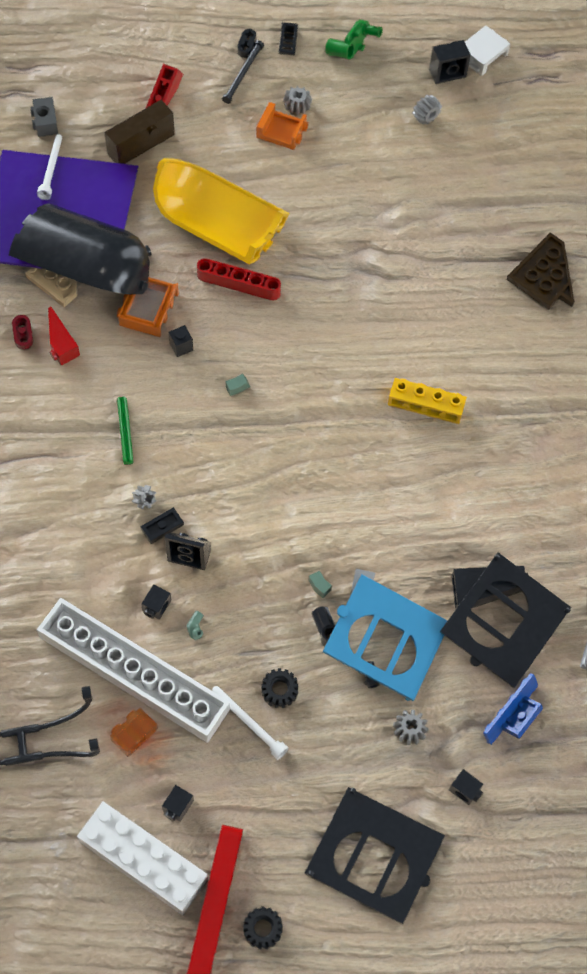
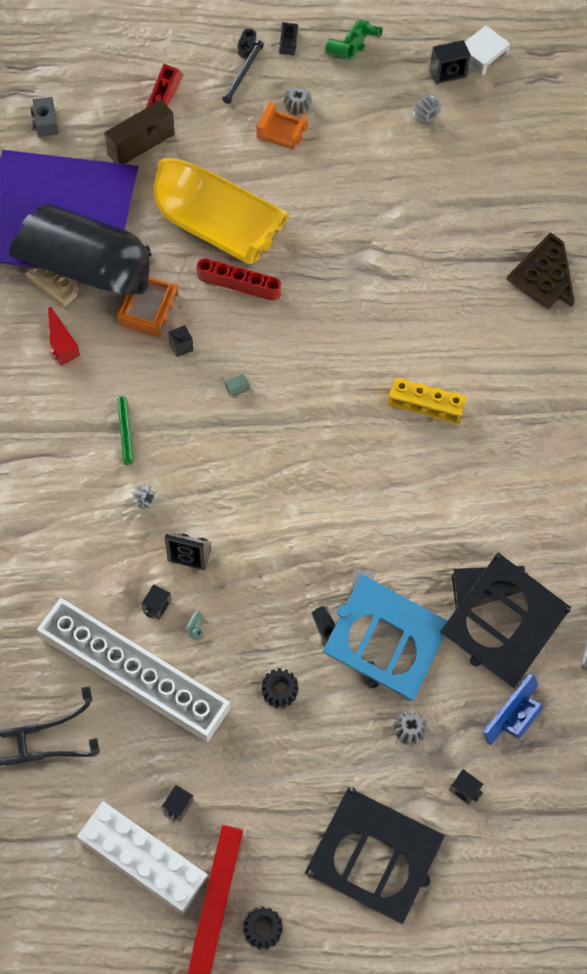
(22, 333): dark red plate -> none
(44, 191): white piece -> none
(133, 731): clear orange brick -> none
(162, 525): black plate -> none
(277, 749): white piece -> none
(319, 584): sand green piece -> none

